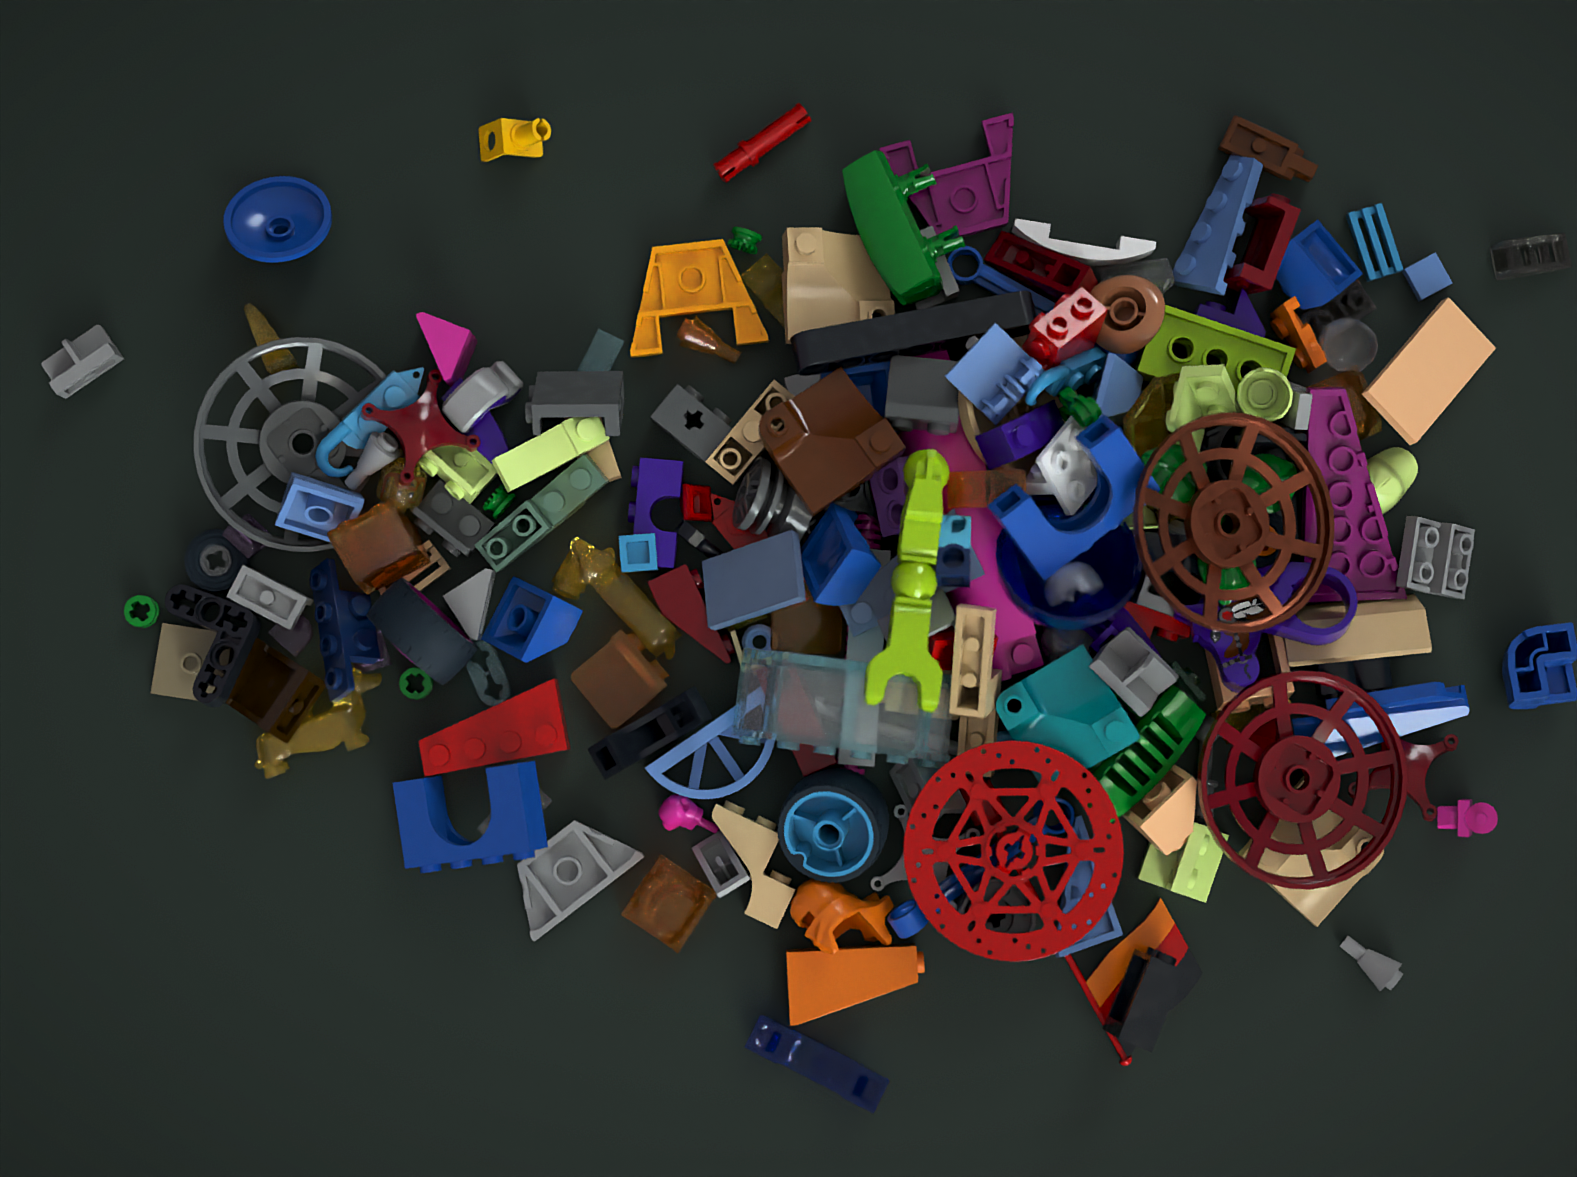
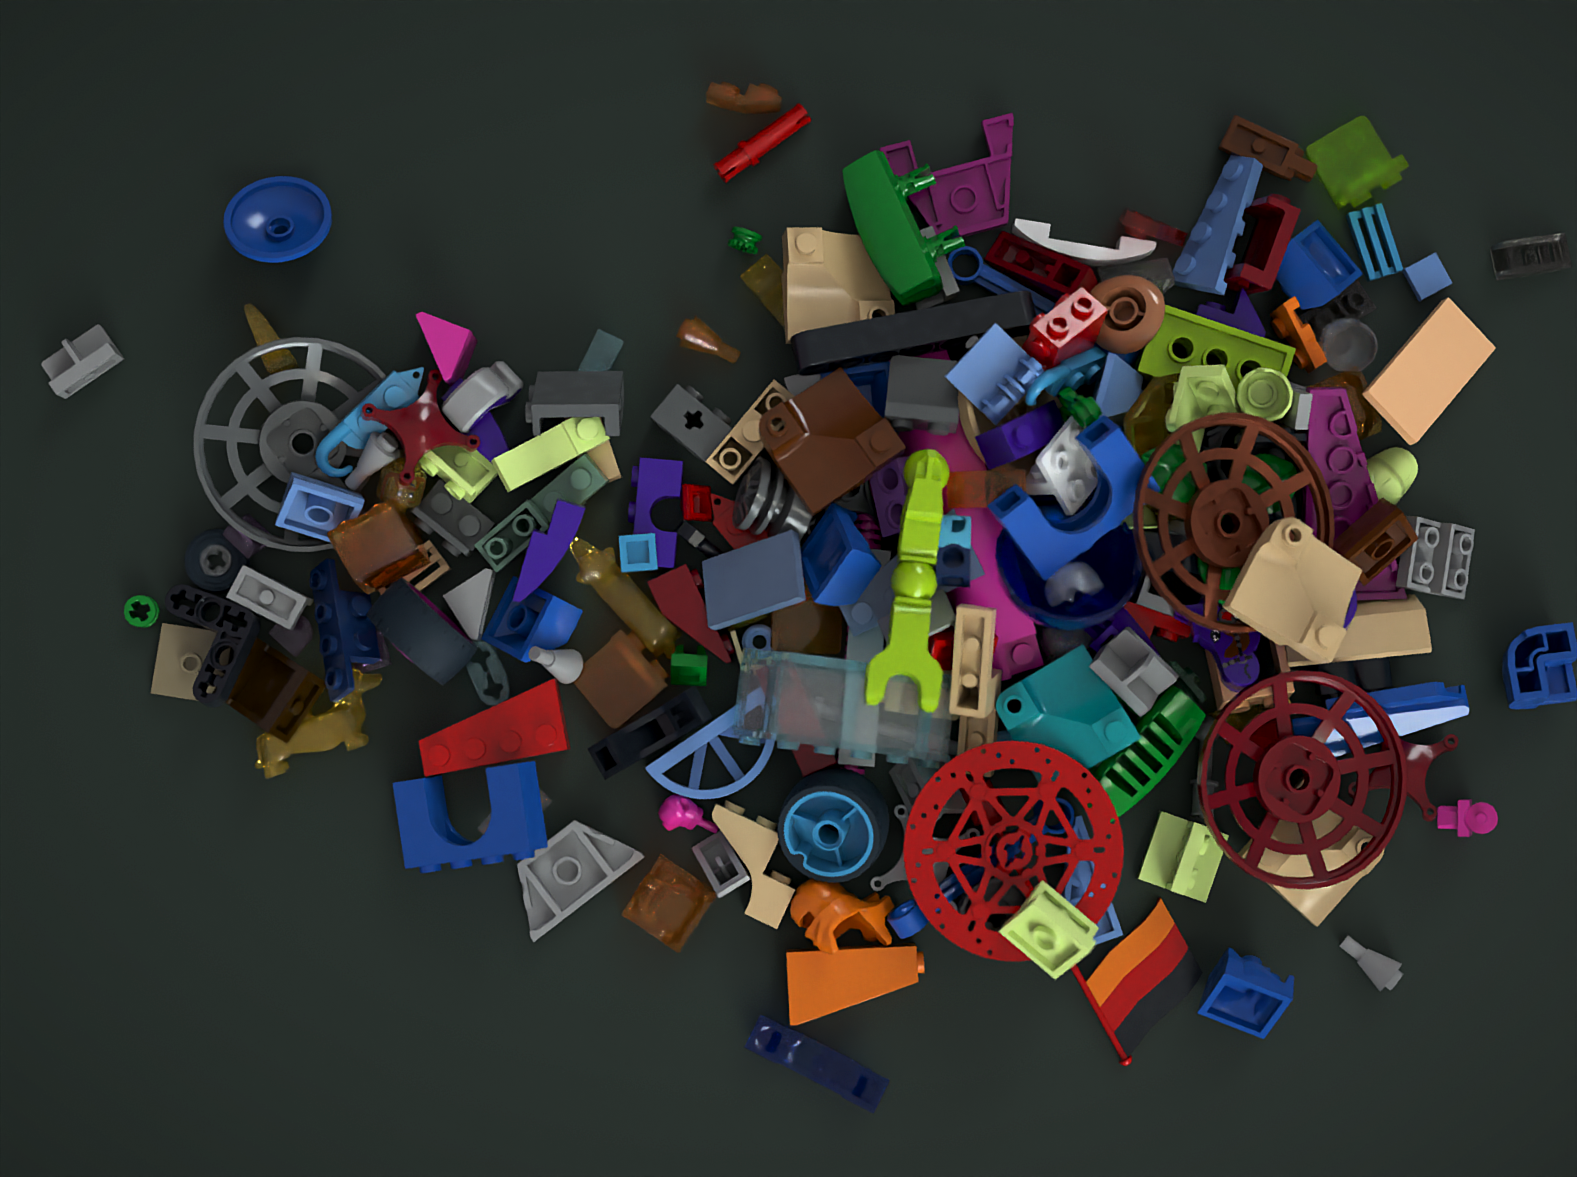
(404, 684): green bush -> none
(500, 502): green bush -> none
(514, 138): yellow bracket -> none
(548, 547): none -> dark purple slope
(561, 663): none -> light grey cone
(565, 579): clear yellow cone -> none
(689, 668): none -> green tile
(692, 281): light orange wing -> none
(757, 99): none -> clear orange slope
(1050, 931): none -> yellowish green bracket
(1142, 225): none -> clear red wing
(1144, 998): black window -> none
(1166, 811): light nougat slope -> none
(1245, 994): none -> blue brick
(1295, 590): none -> tan slope
(1354, 163): none -> clear neon green bracket
(1376, 539): none -> reddish brown slope

